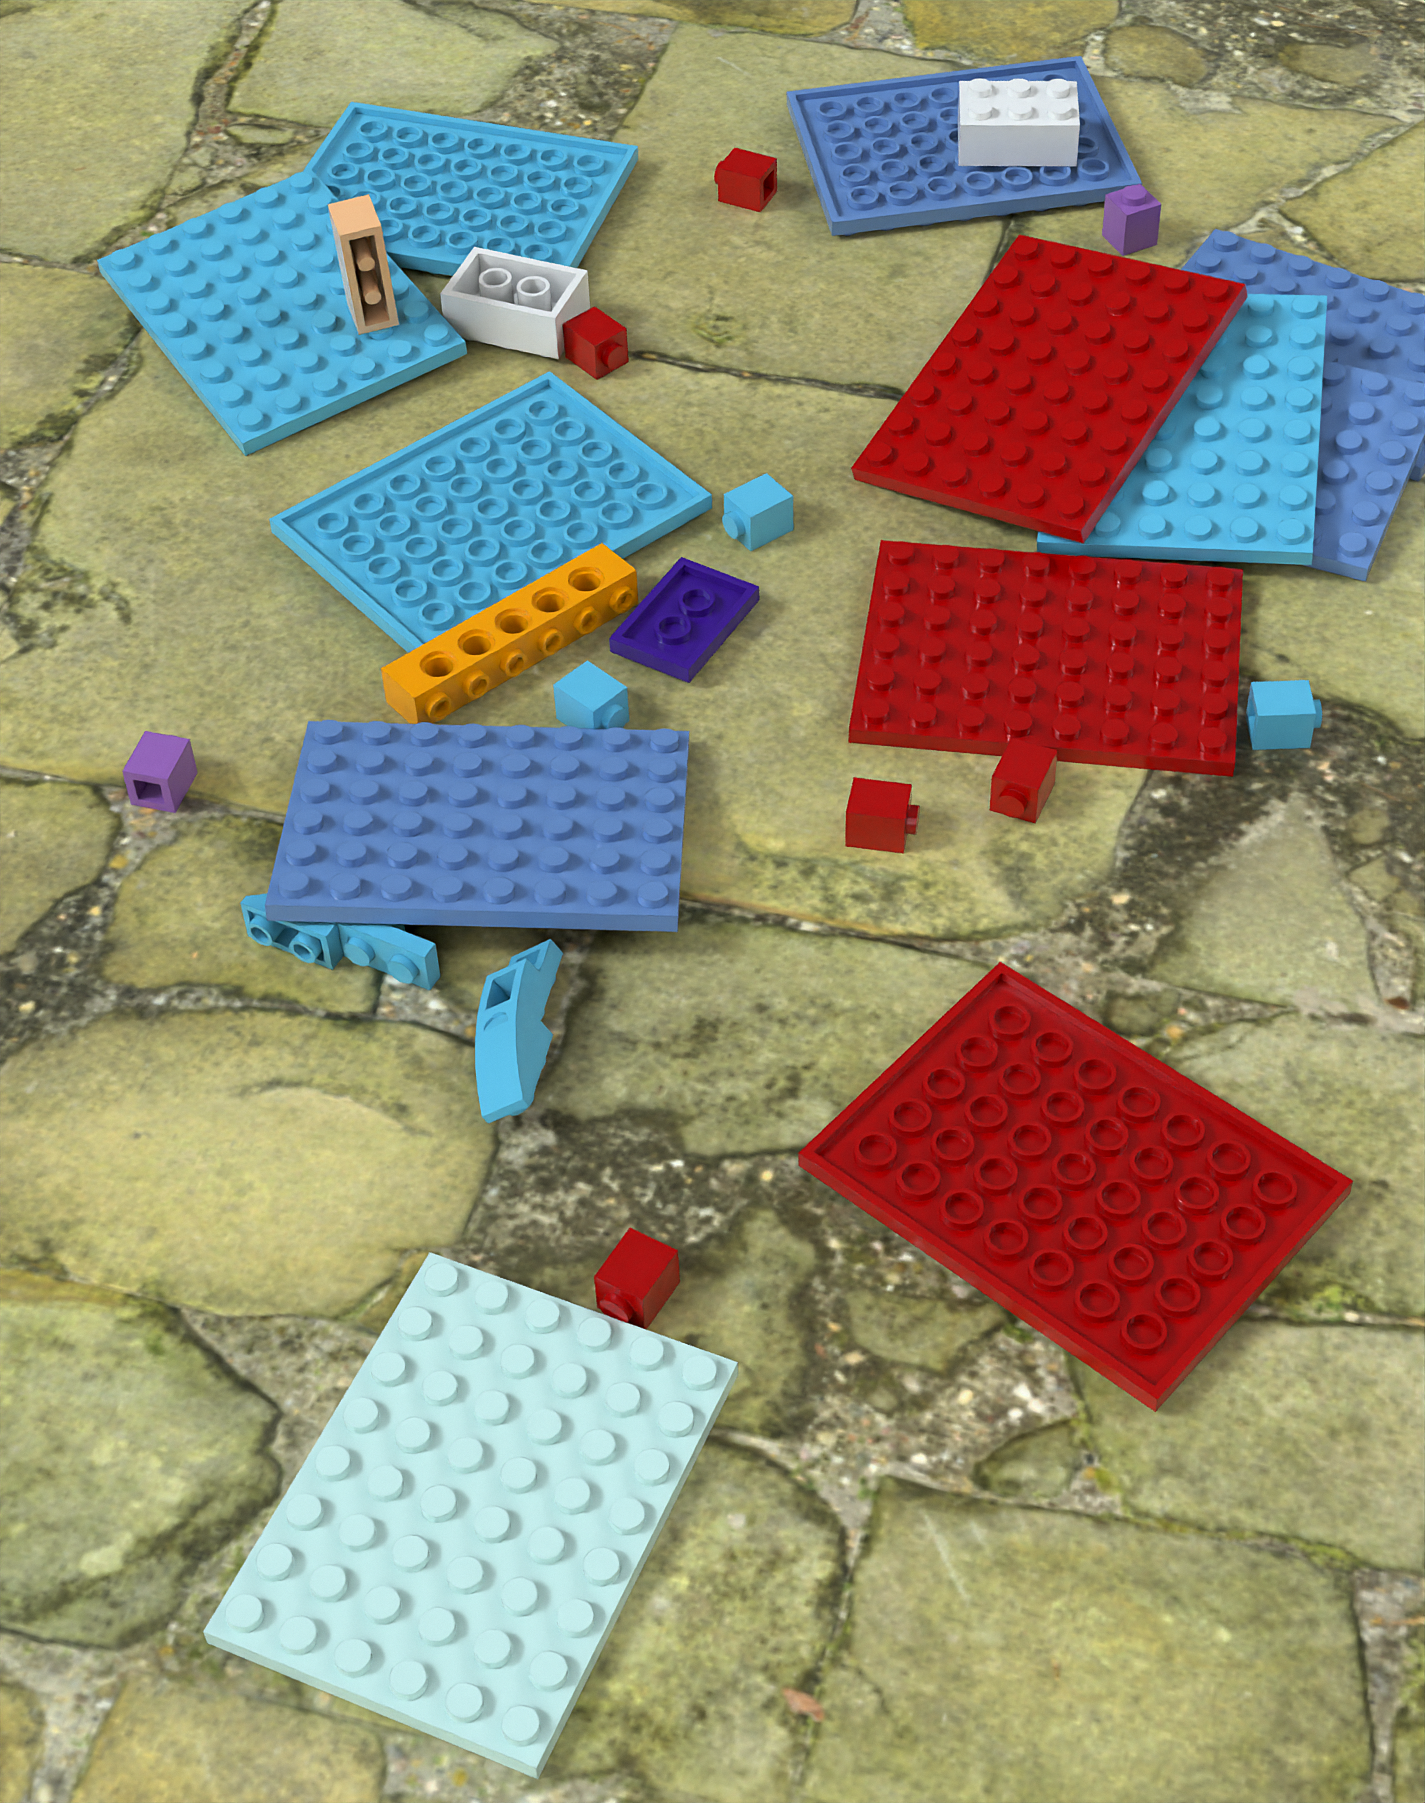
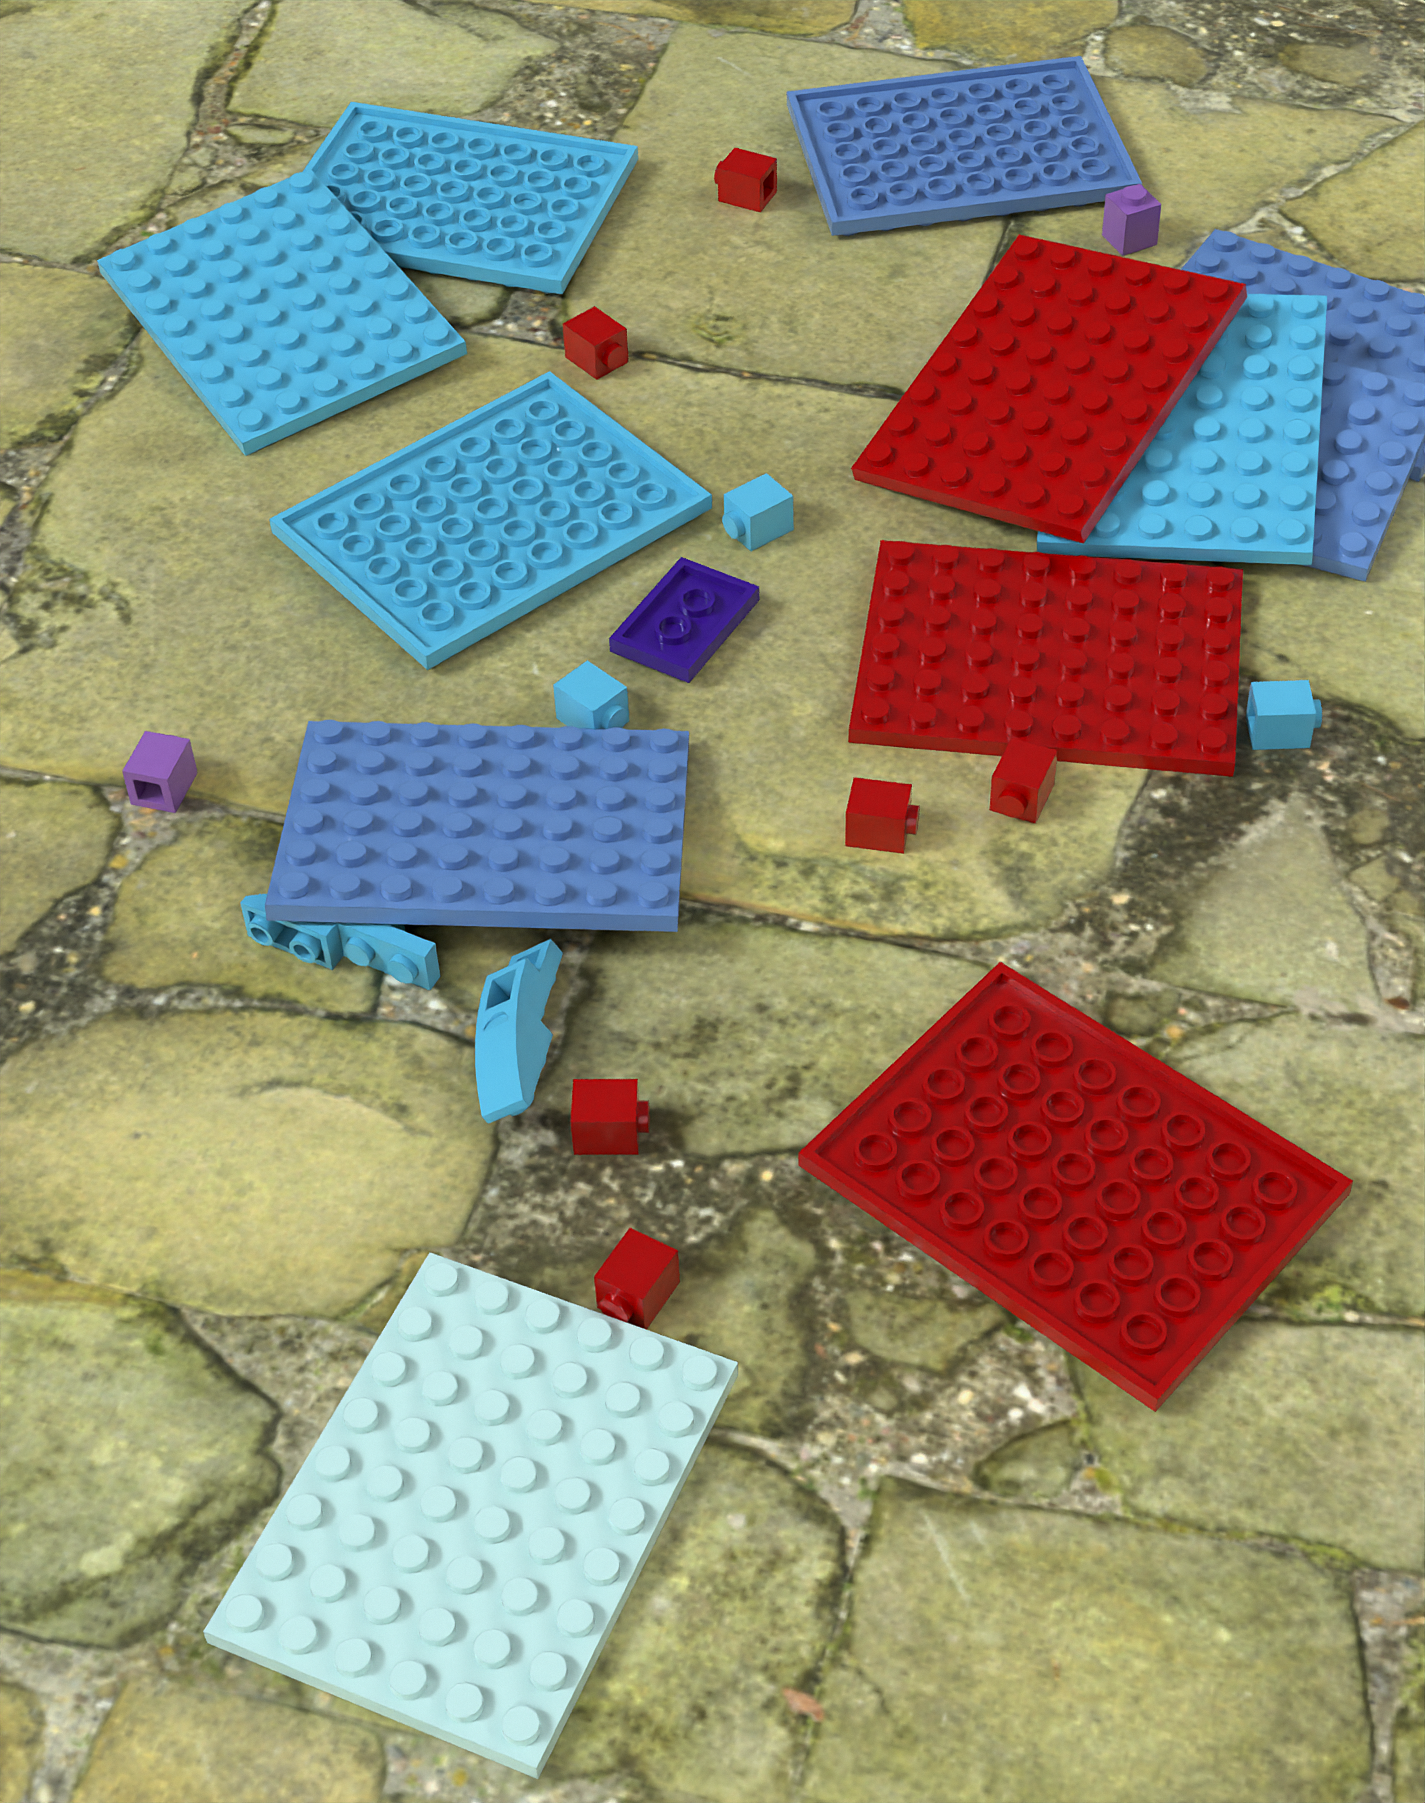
(363, 264): light nougat brick -> none
(510, 636): light orange brick -> none
(514, 301): white brick -> none
(607, 1116): none -> red brick
(1018, 123): white brick -> none

